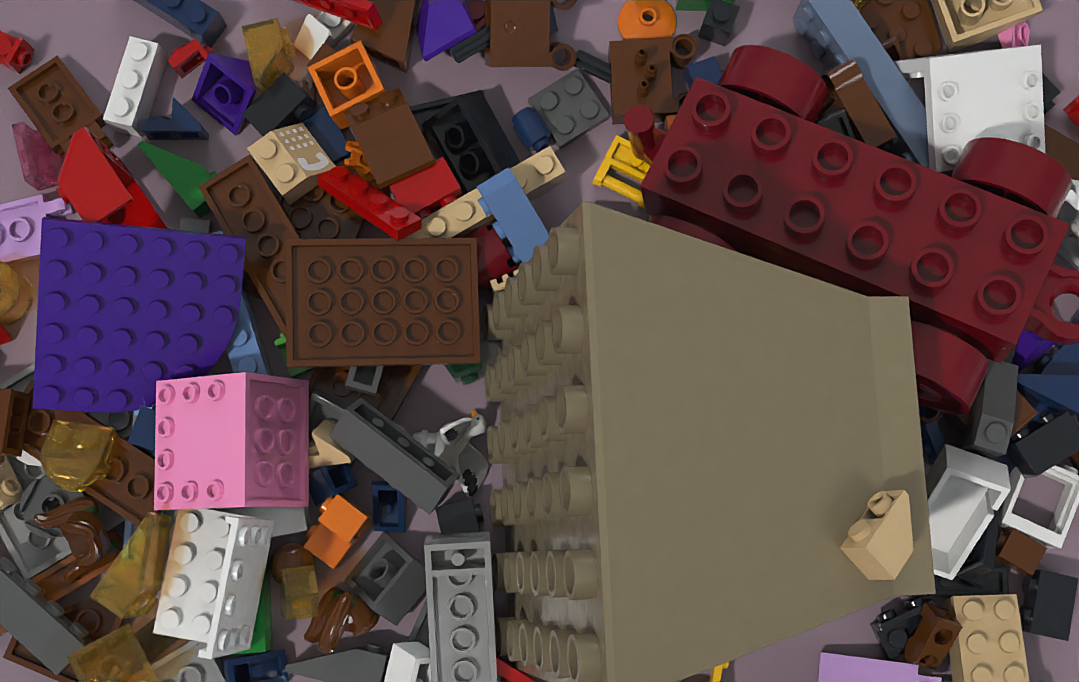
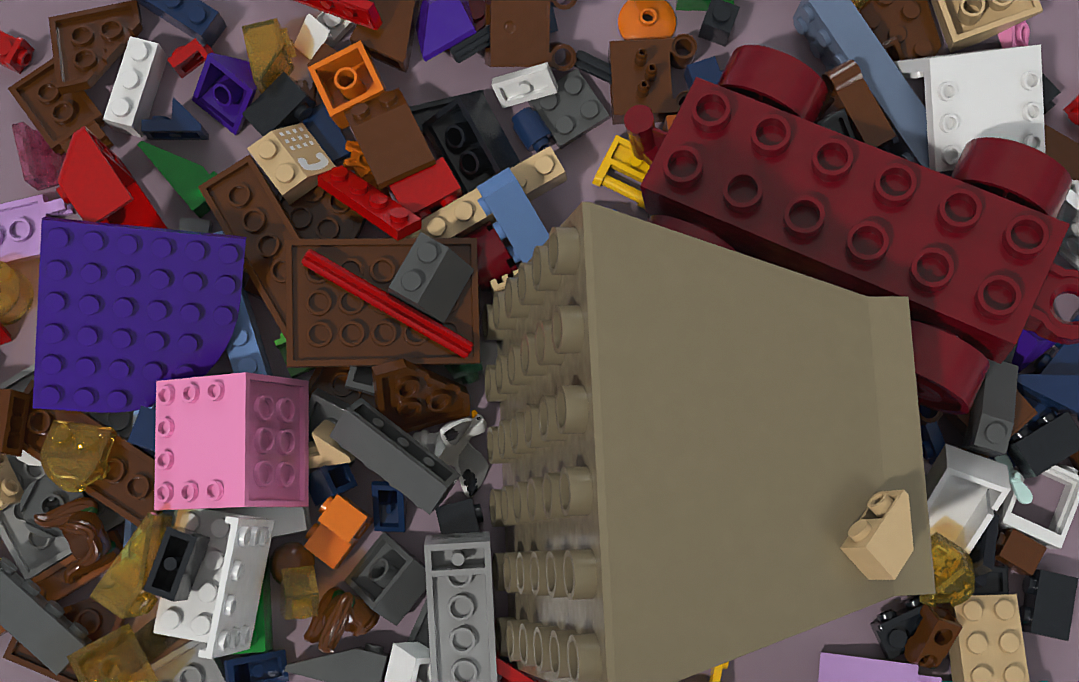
(90, 42): none -> reddish brown plate
(176, 564): none -> black brick
(387, 303): none -> red axle
(417, 396): none -> reddish brown plate
(430, 278): none -> dark grey slope
(524, 85): none -> white plate
(952, 573): none -> clear yellow slope
(1020, 490): none -> light aqua piece

